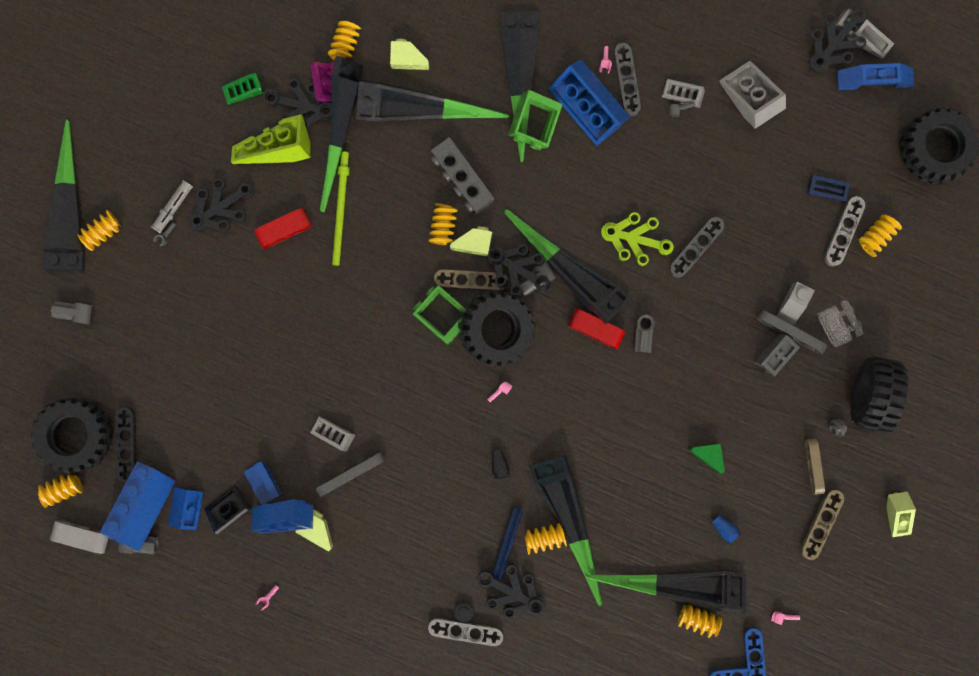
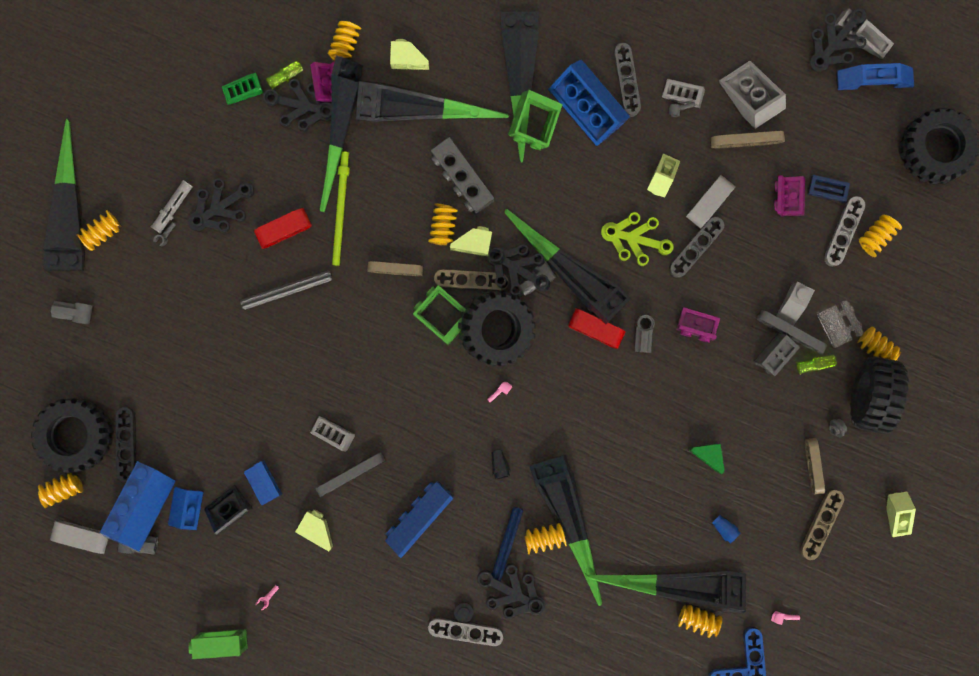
(218, 644): none -> bright green window
(279, 144): lime wedge -> none
(282, 516): blue wedge -> none
(284, 74): none -> clear neon green axle
(285, 290): none -> dark grey axle
(395, 268): none -> dark tan beam
(419, 518): none -> blue slope
(605, 63): bright pink hand -> none
(663, 175): none -> yellowish green slope
(698, 324): none -> magenta bracket
(710, 201): none -> light grey beam
(747, 139): none -> dark tan beam
(790, 196): none -> magenta bracket
(816, 364): none -> clear neon green axle
(879, 344): none -> yellow piece

